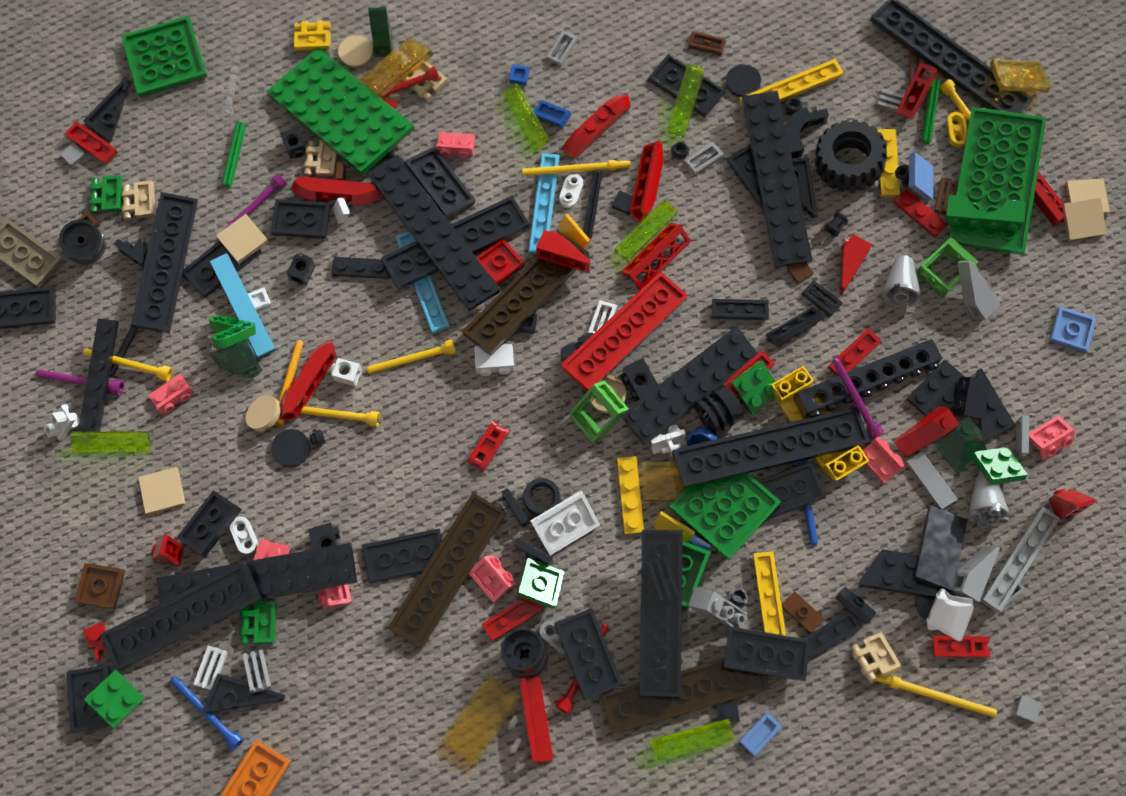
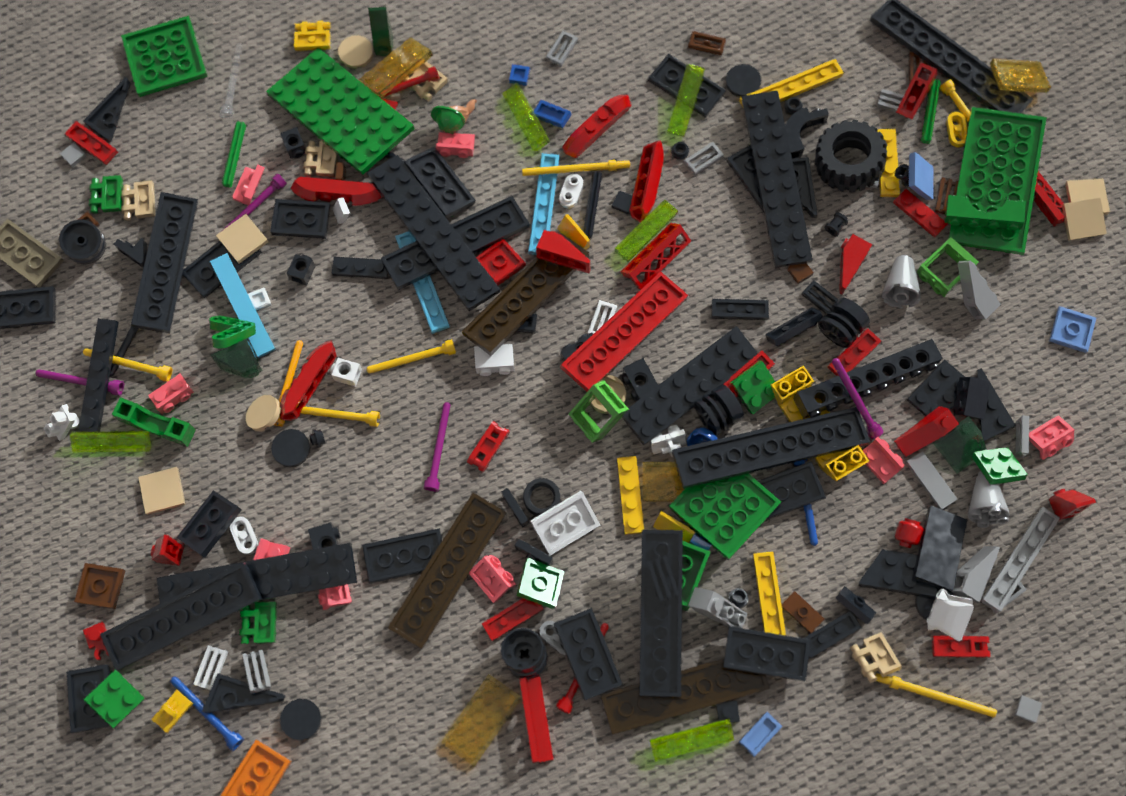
(141, 418): none -> green arch
(172, 711): none -> yellow hips
(248, 184): none -> coral bracket
(300, 719): none -> black tile
(432, 483): none -> magenta piece
(452, 118): none -> green piece
(844, 322): none -> black wheel
(909, 532): none -> red head

